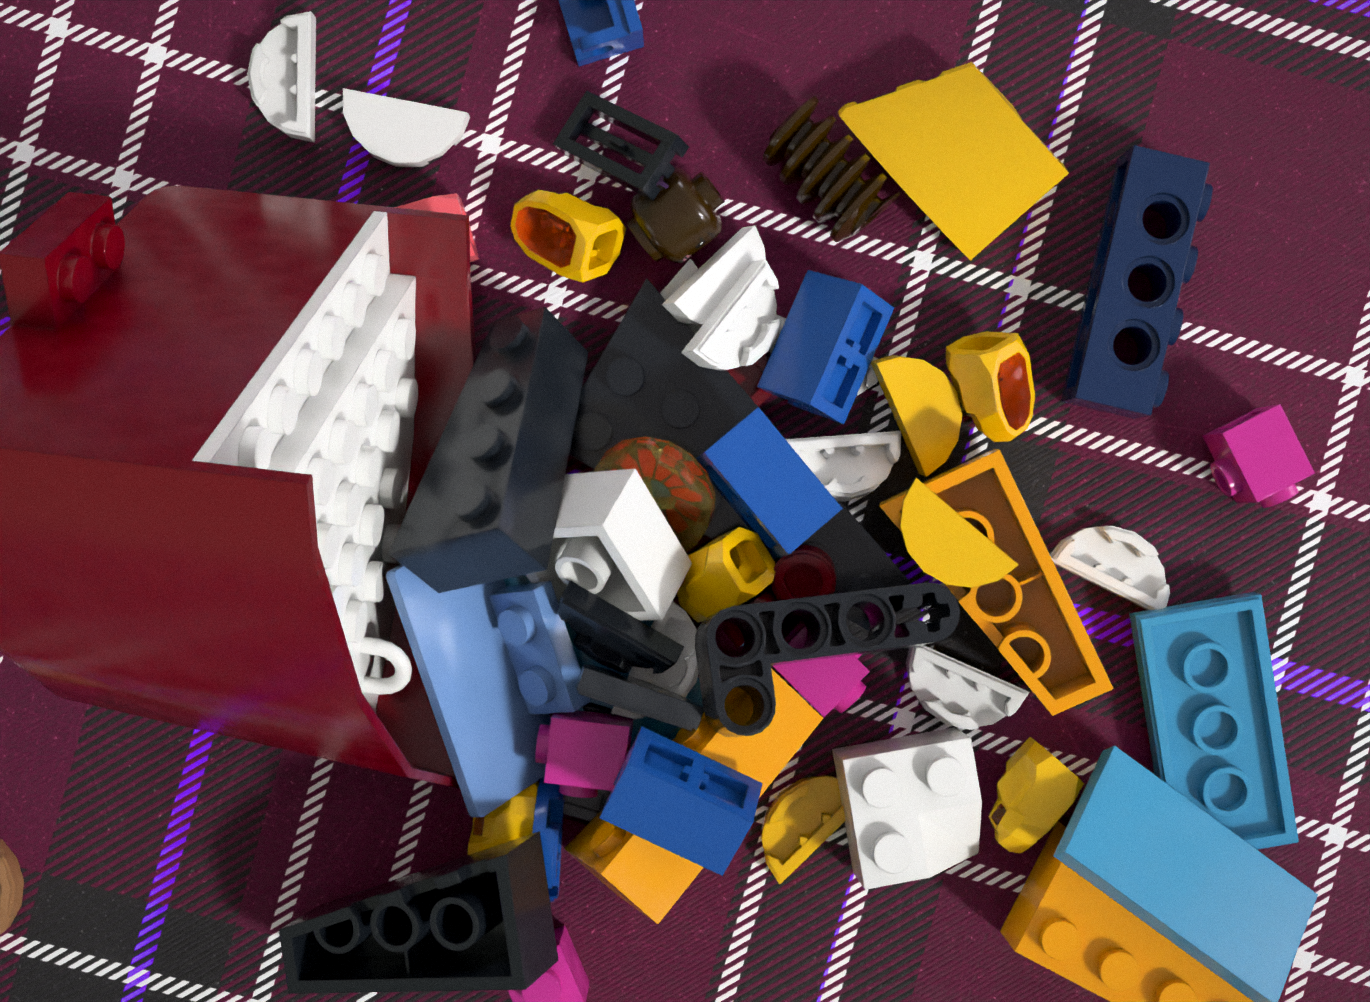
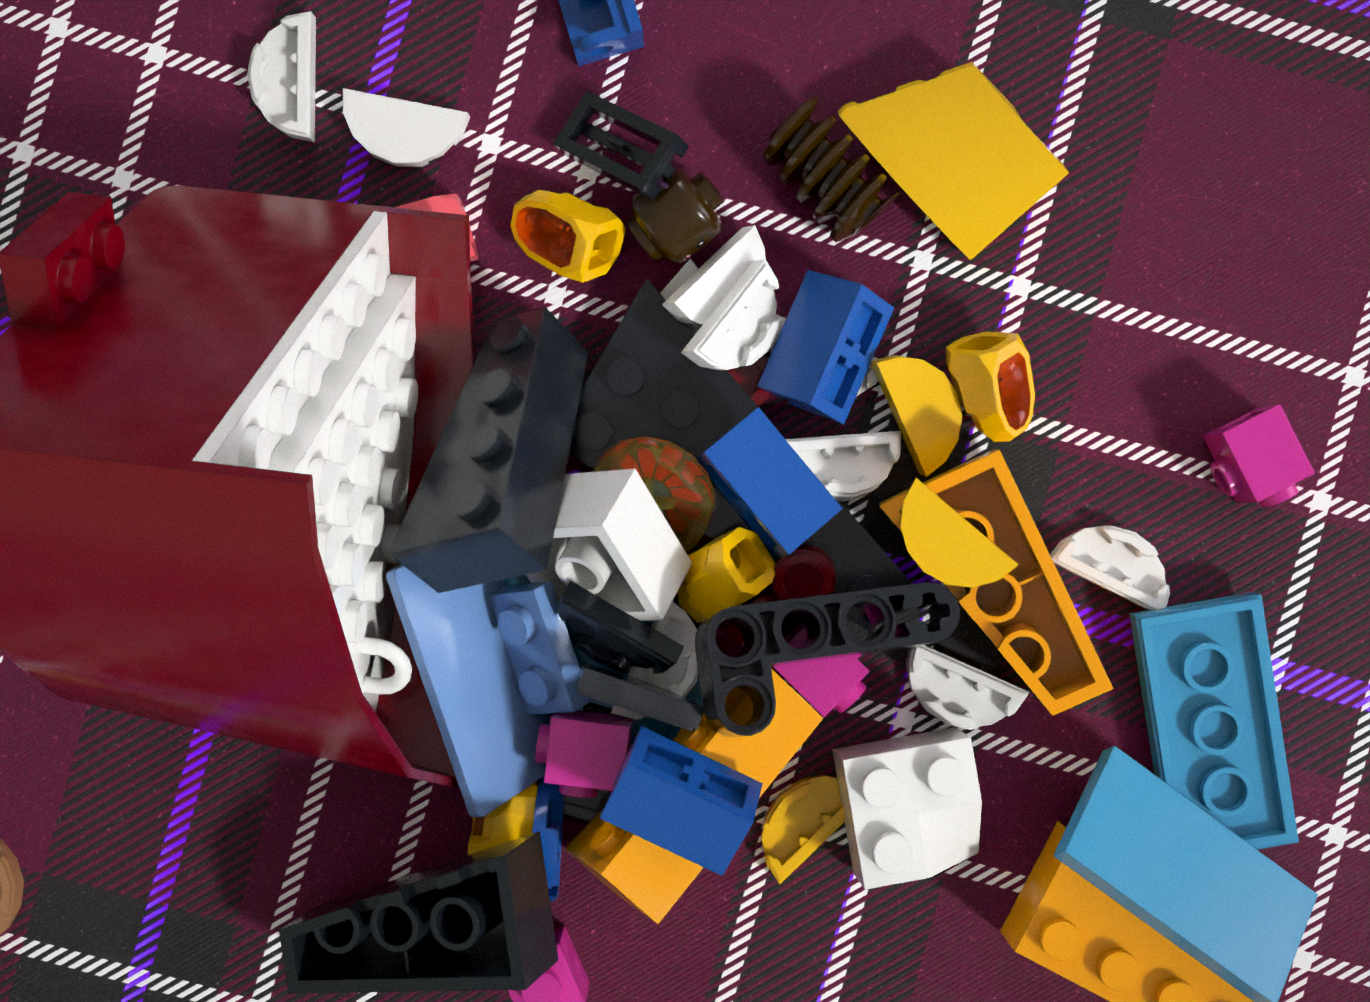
(1031, 796): yellow rock -> none
(1180, 194): dark blue brick -> none

